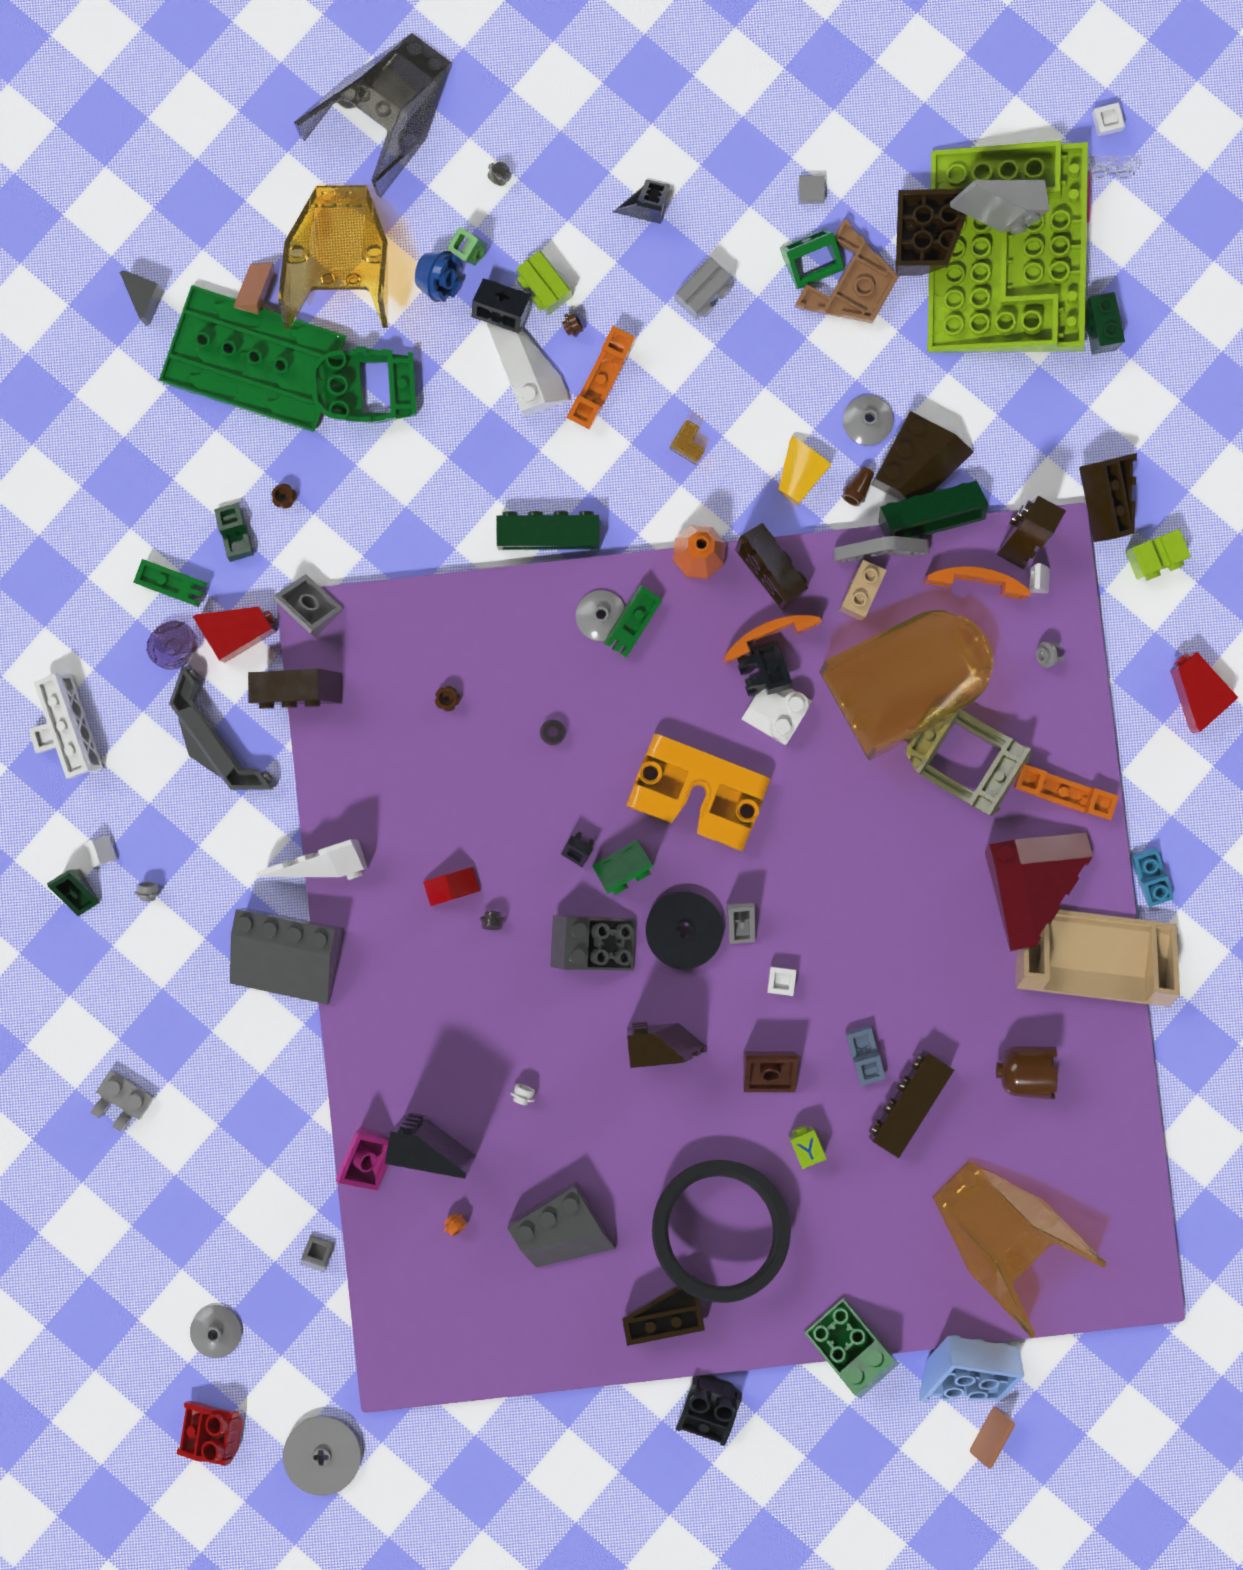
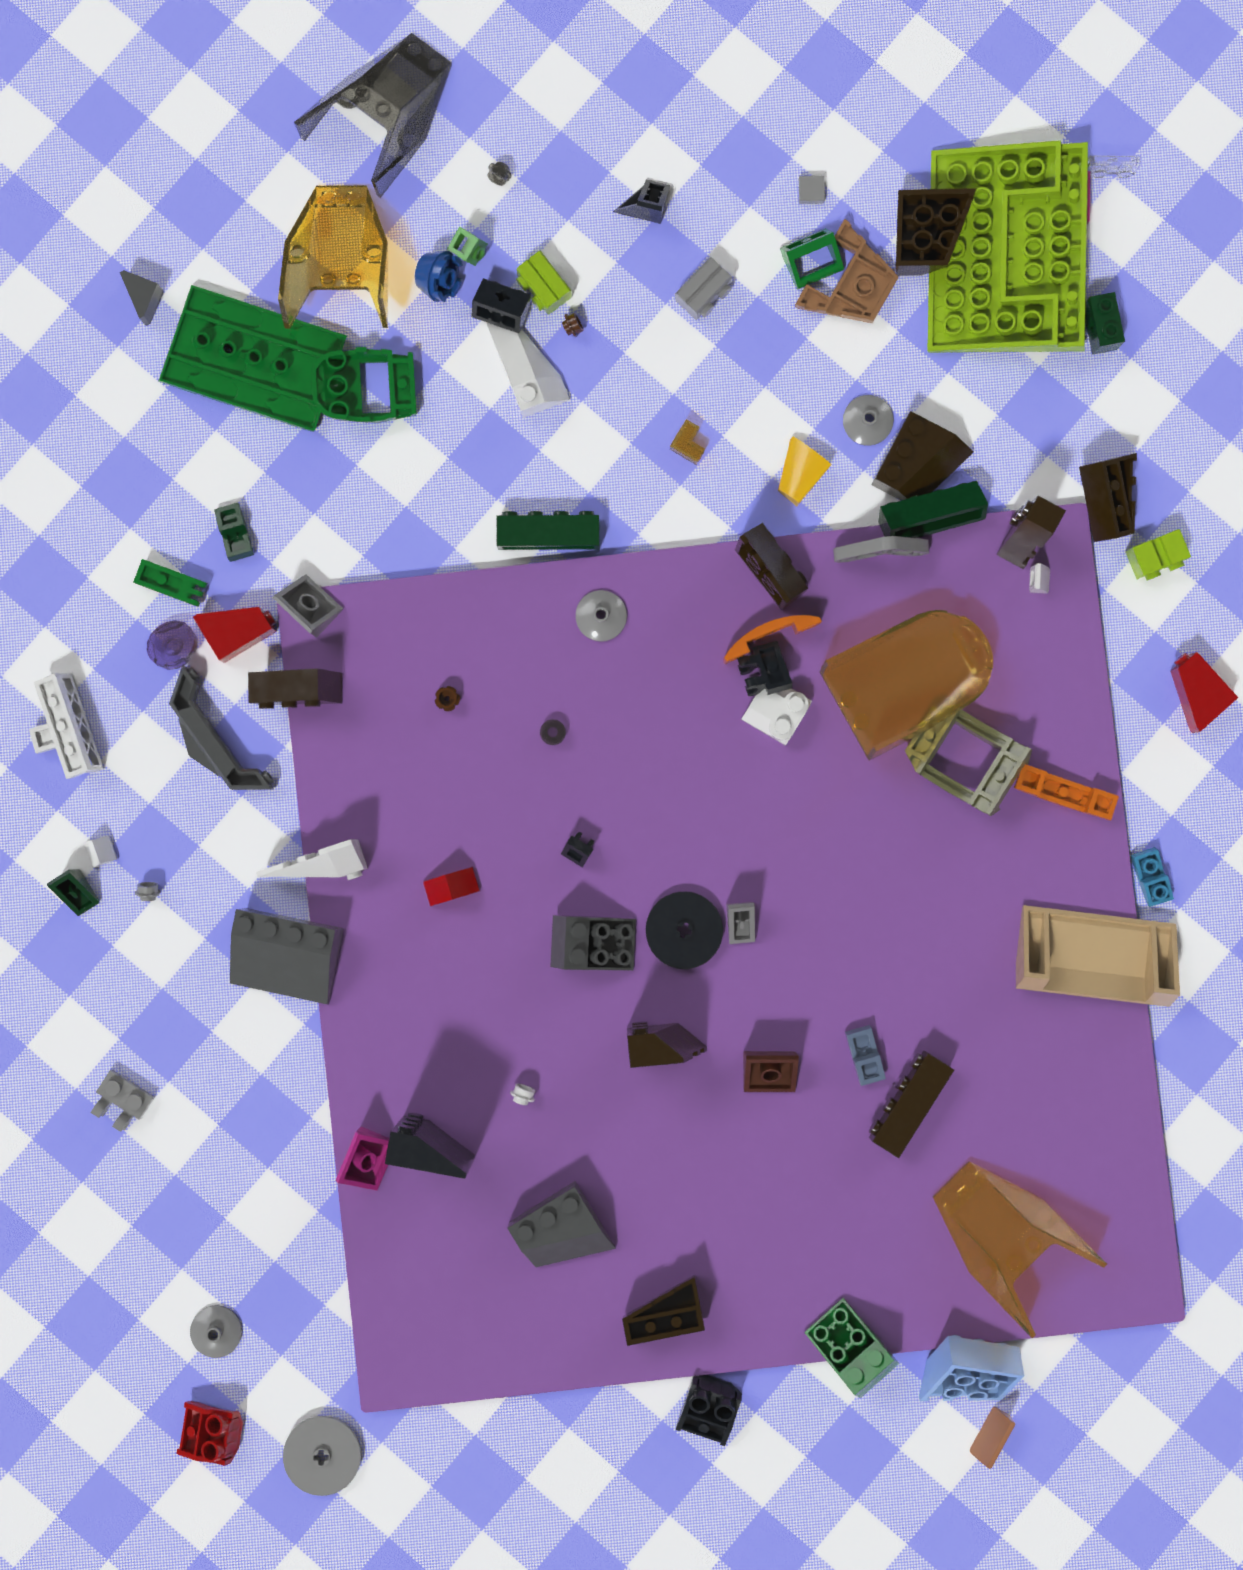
(255, 287): nougat slope -> none
(277, 494): reddish brown plate -> none
(317, 1253): light grey slope -> none
(455, 1224): orange plate -> none
(492, 921): clear smoke plate -> none
(602, 378): orange slope -> none
(622, 867): green slope -> none
(633, 621): green hinge -> none
(696, 561): orange cone -> none
(724, 784): light orange connector -> none
(779, 1218): black tyre -> none
(781, 981): white plate -> none
(806, 1146): lime brick -> none
(857, 489): reddish brown cone -> none
(862, 590): tan brick -> none
(1004, 203): light grey slope -> none
(1008, 586): orange slope -> none
(1029, 1071): reddish brown cylinder -> none
(1033, 879): dark red slope -> none
(1047, 654): light grey plate -> none
(1108, 119): white plate -> none

